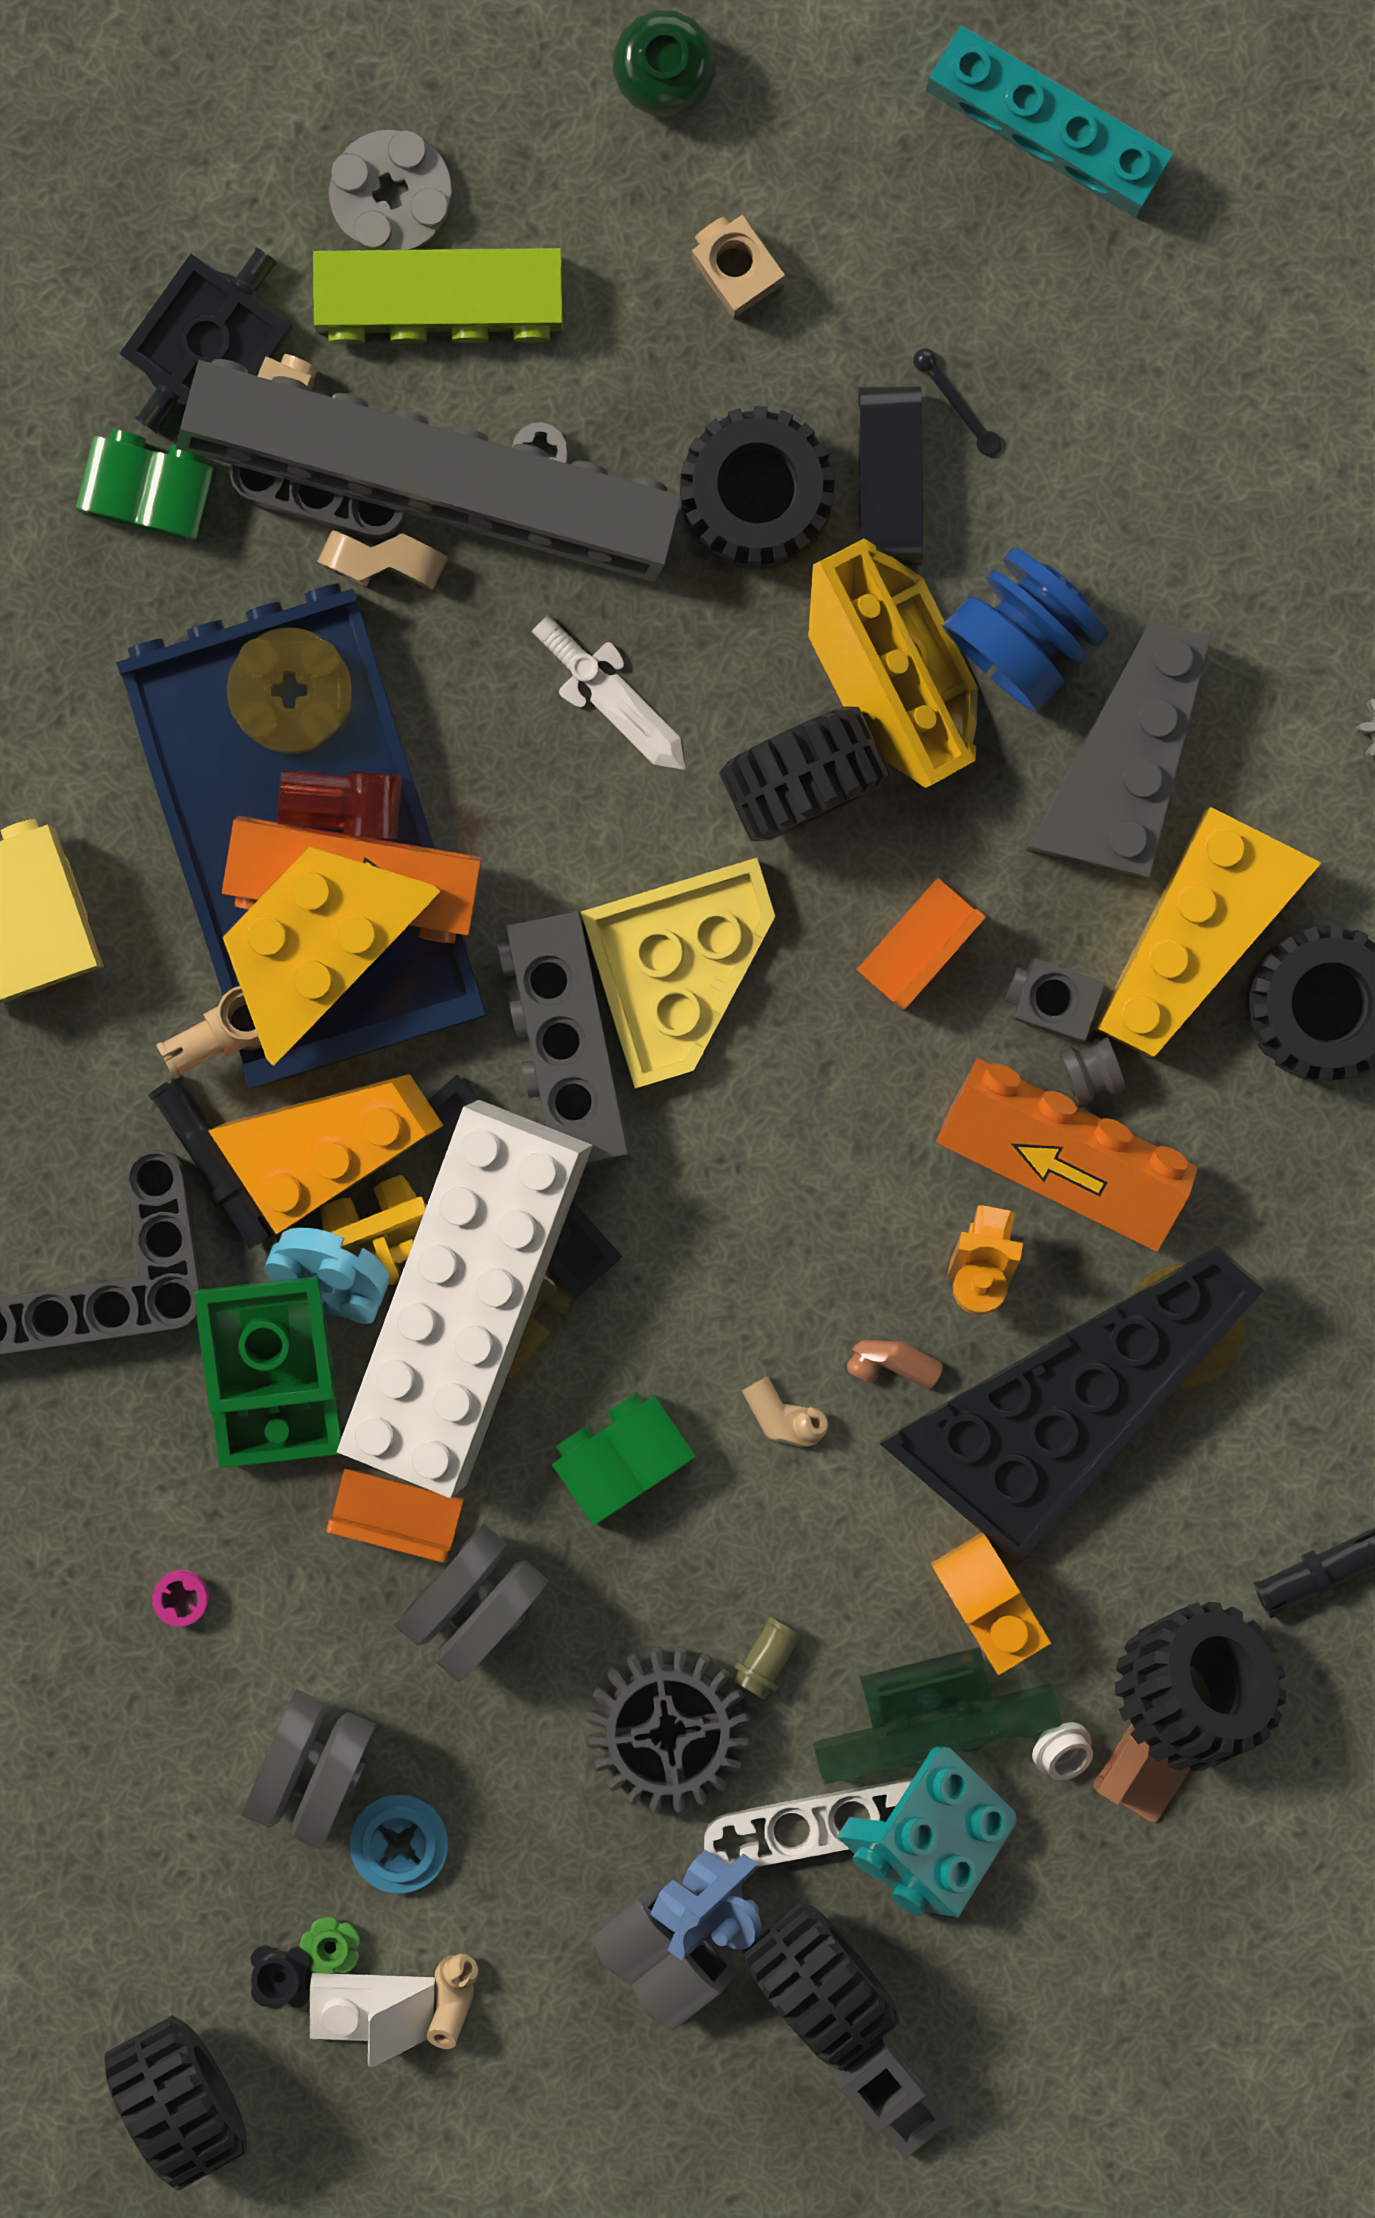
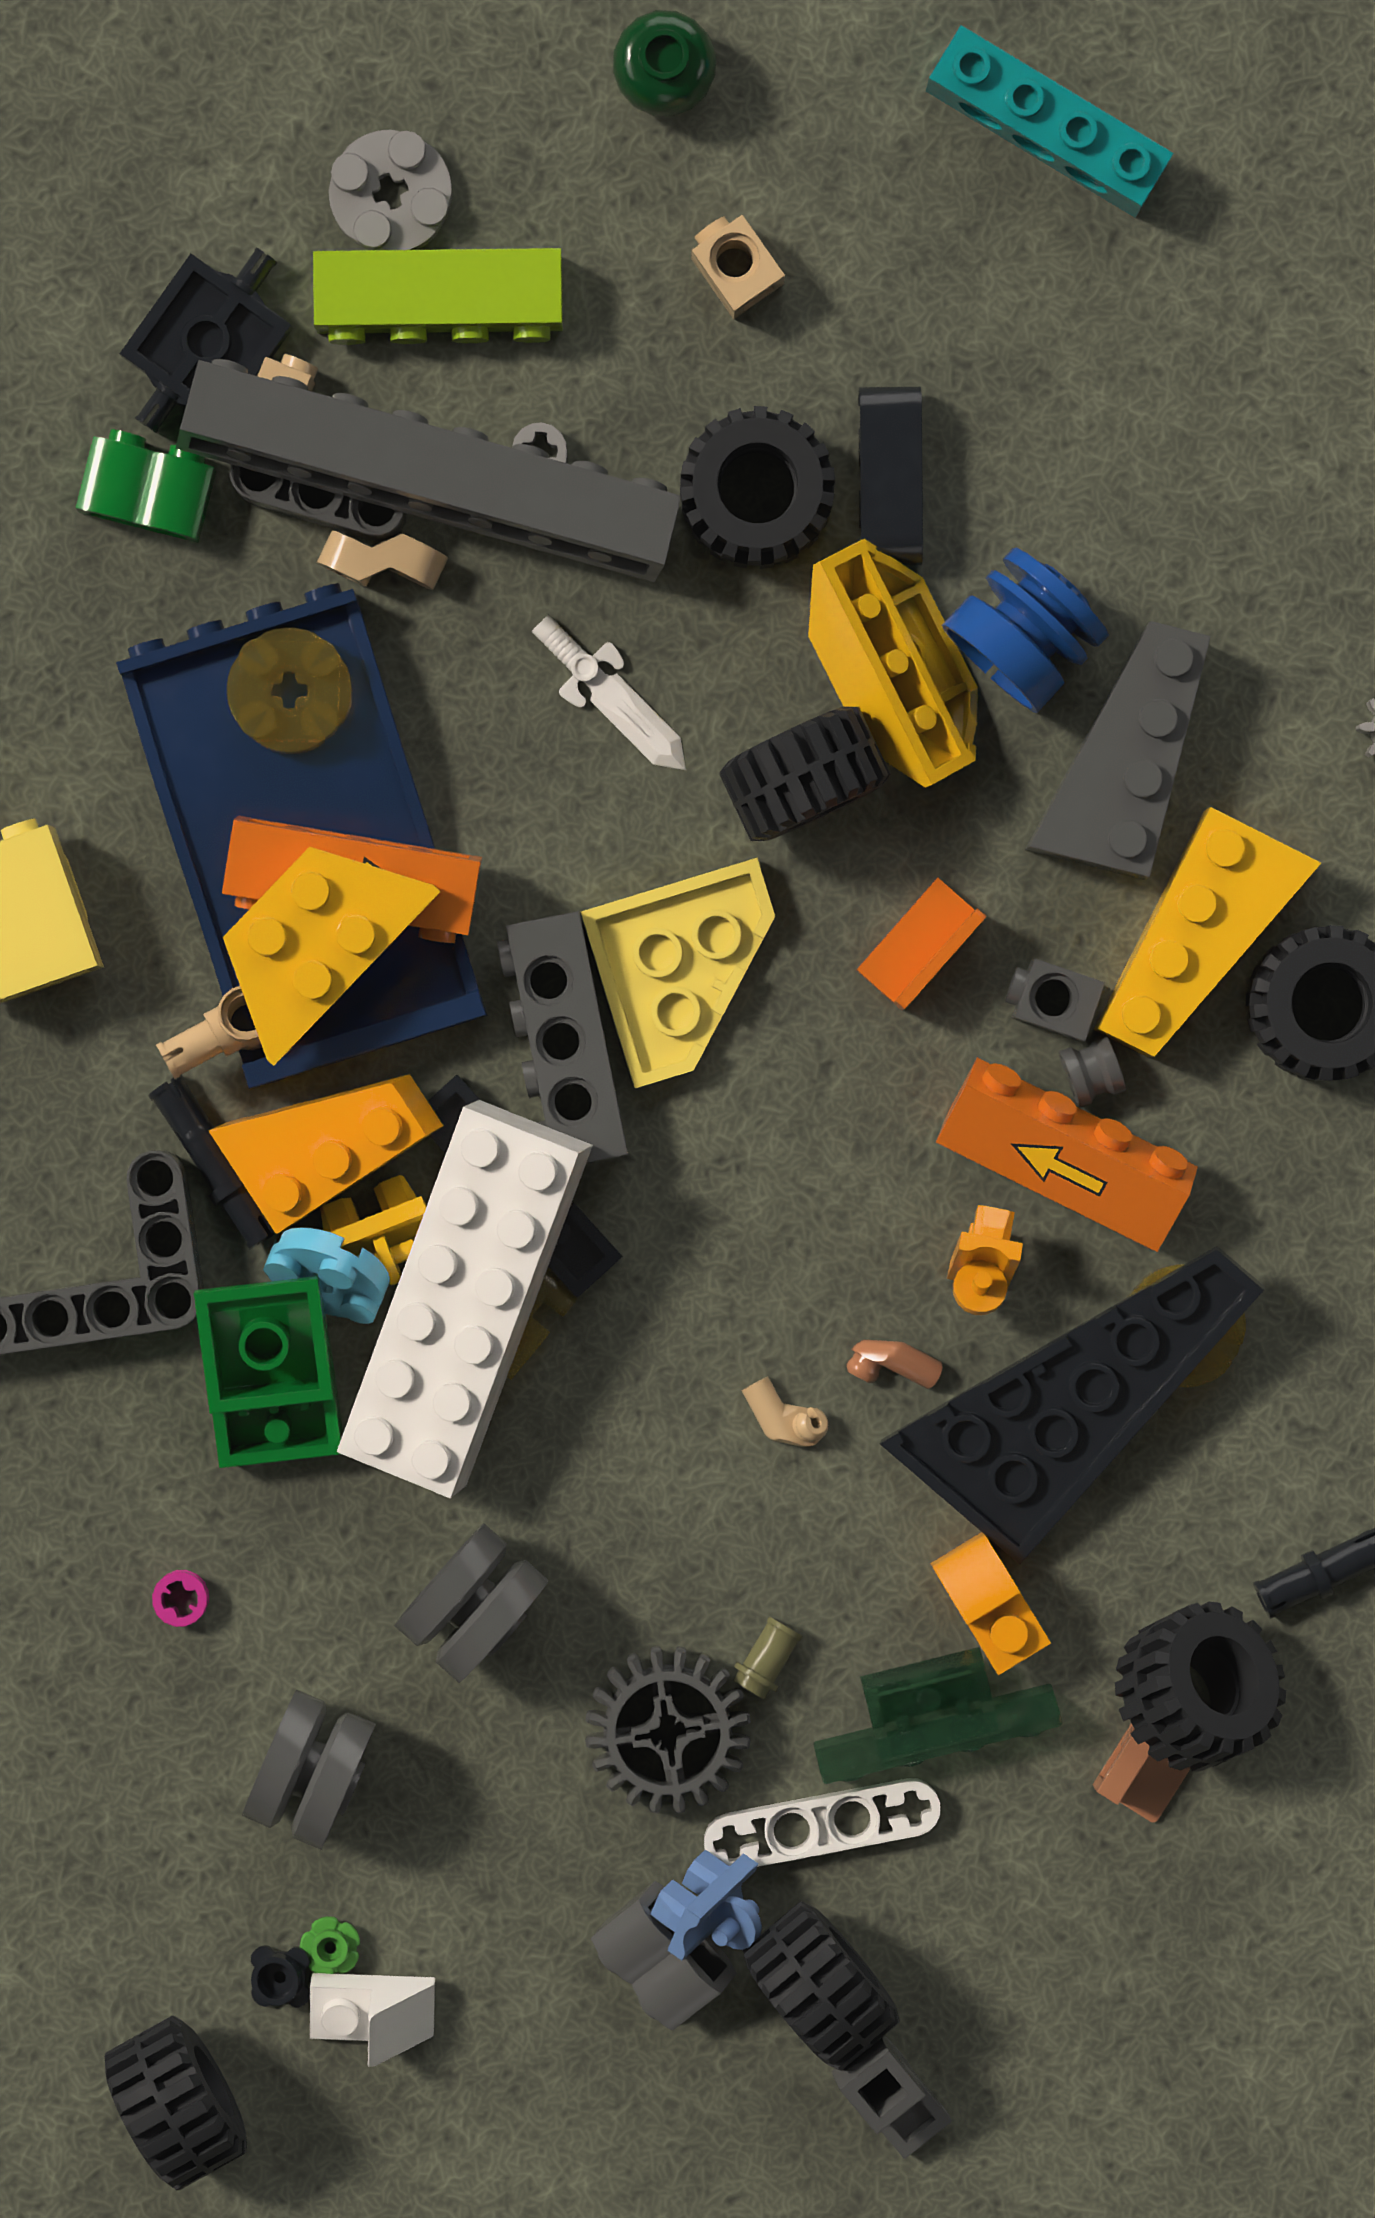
(356, 803): clear red piece -> none
(395, 1515): orange panel -> none
(399, 1873): dark azure gear -> none
(453, 1998): tan arm -> none
(622, 1457): green brick -> none
(935, 1838): teal bracket -> none
(987, 441): black hinge -> none
(1063, 1751): white plate -> none

